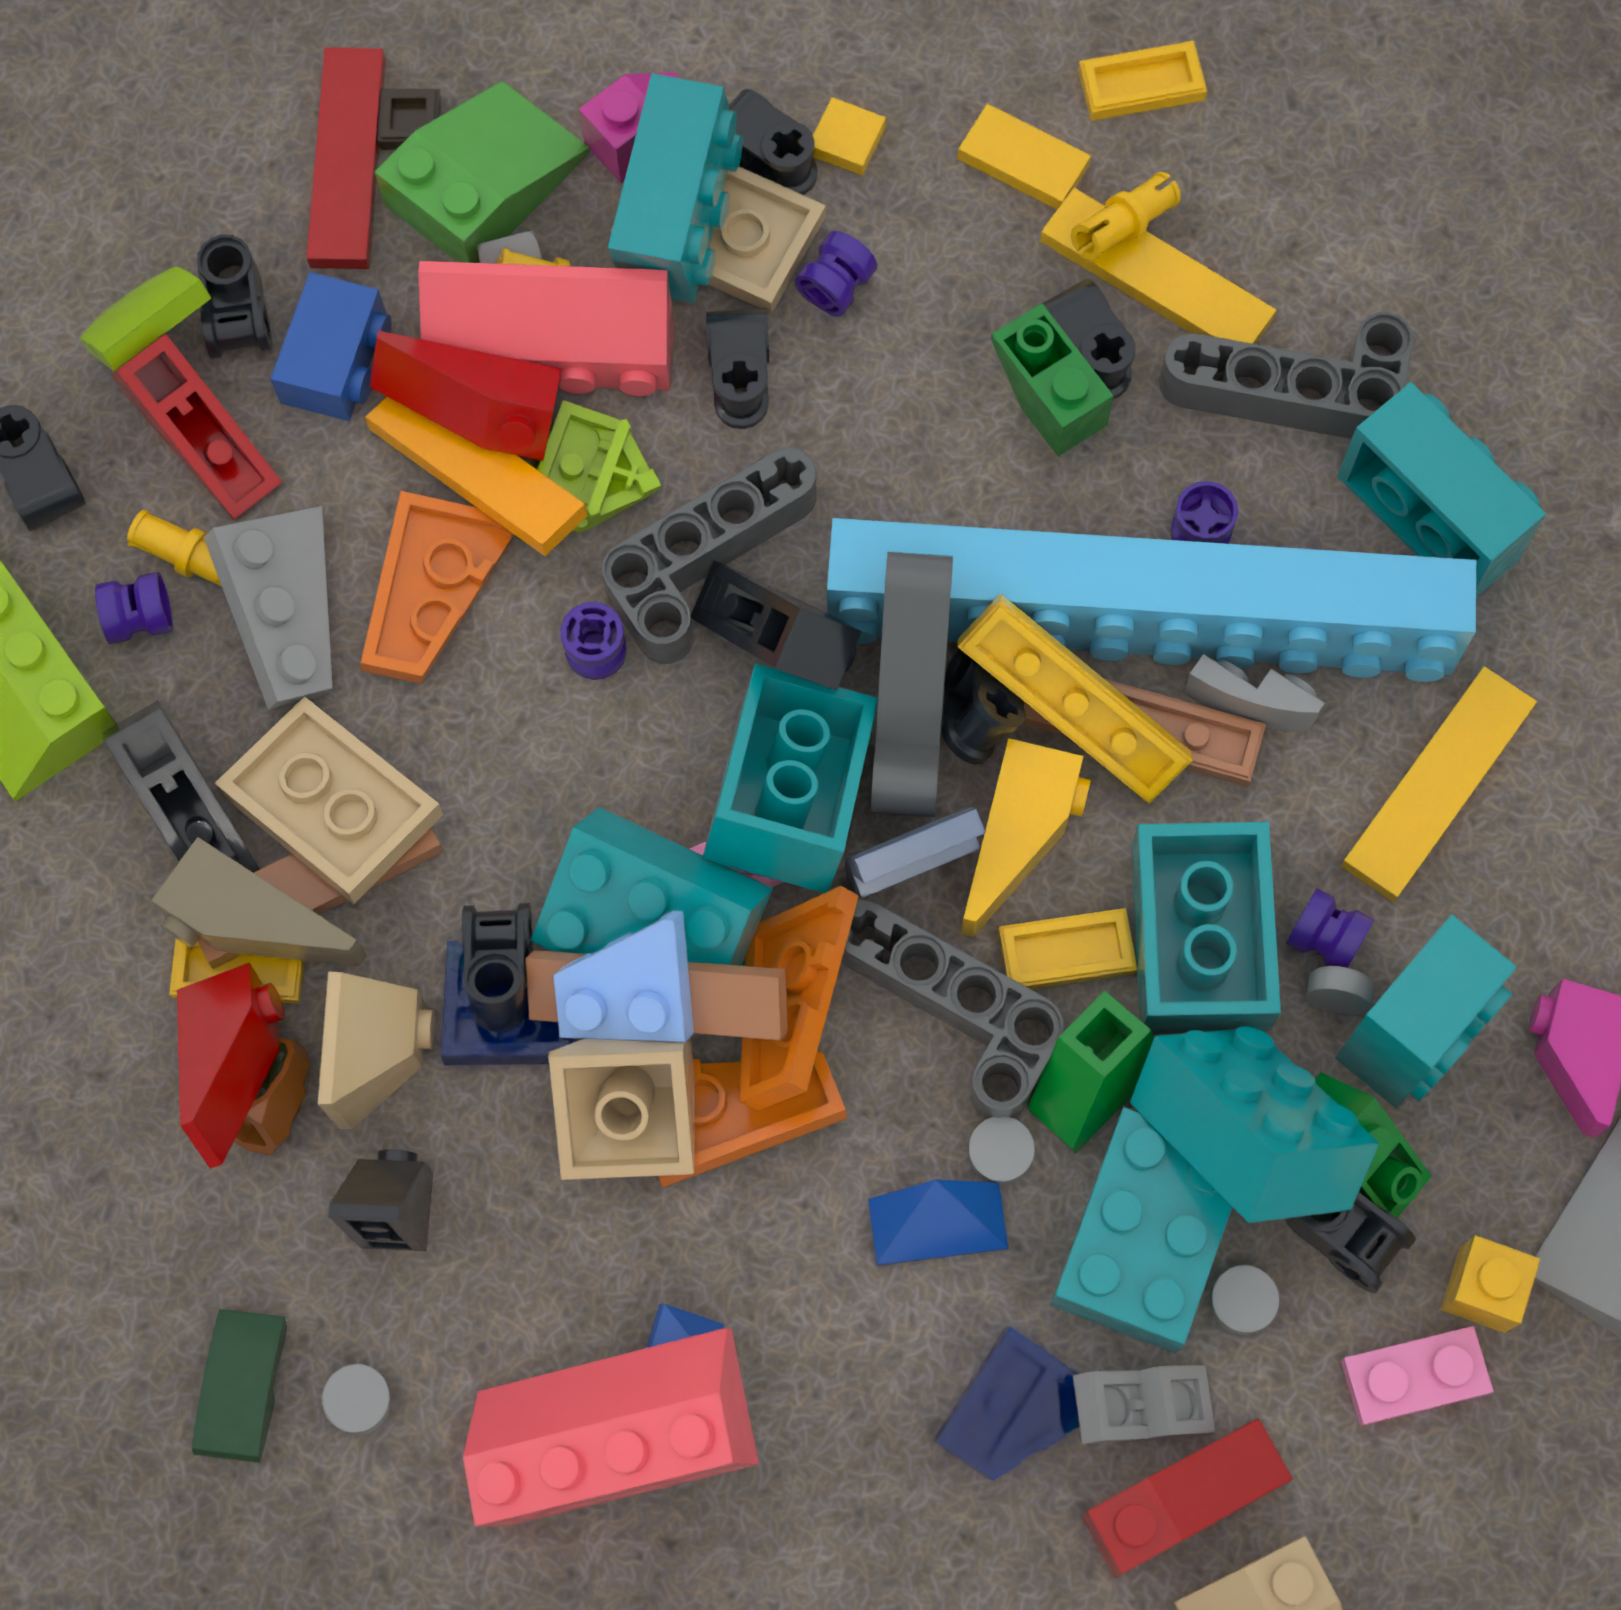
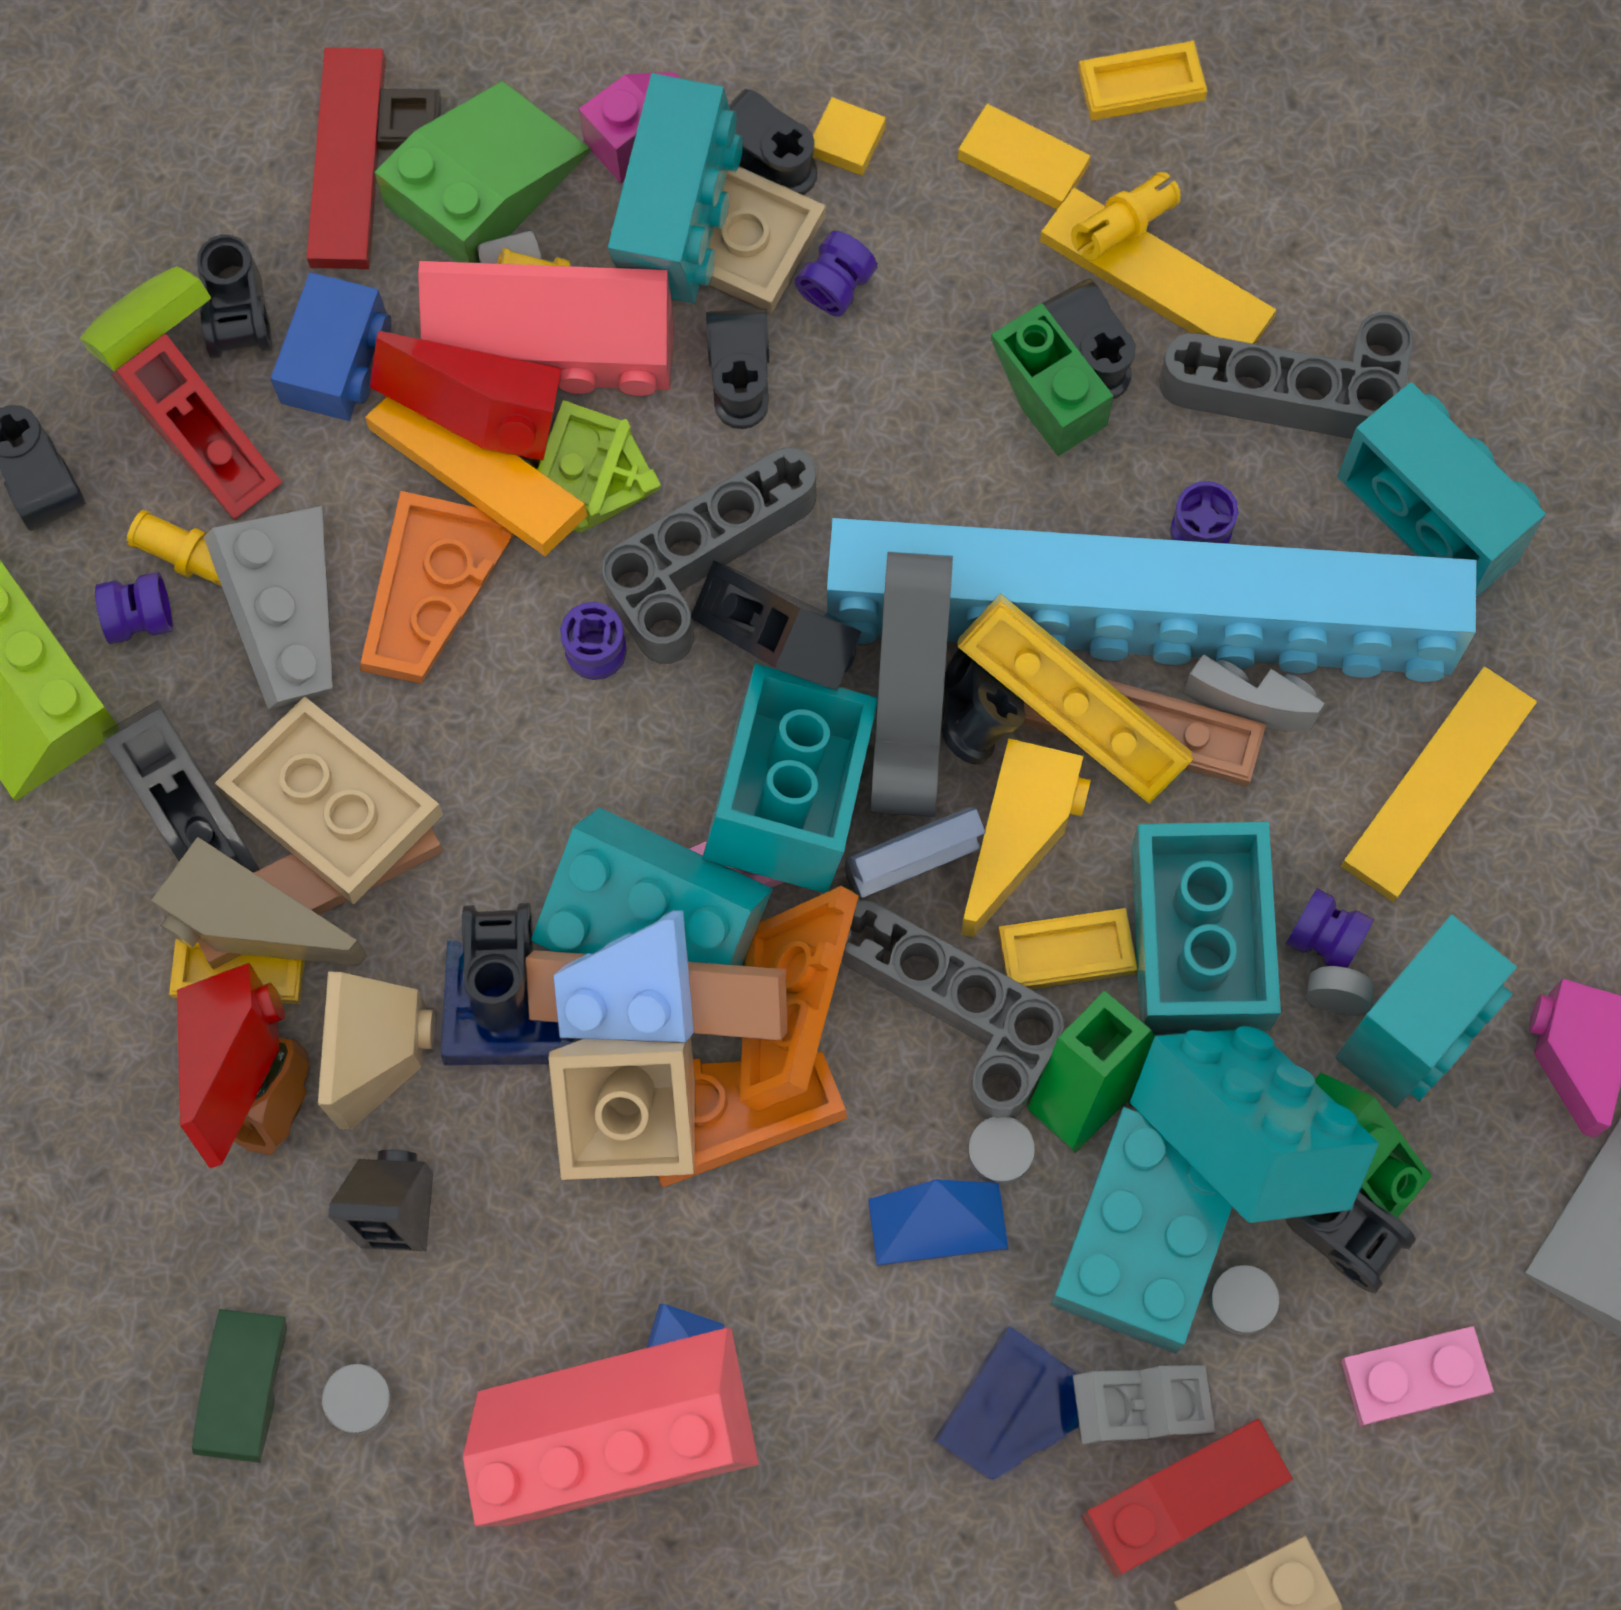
(1490, 1284): yellow brick -> none

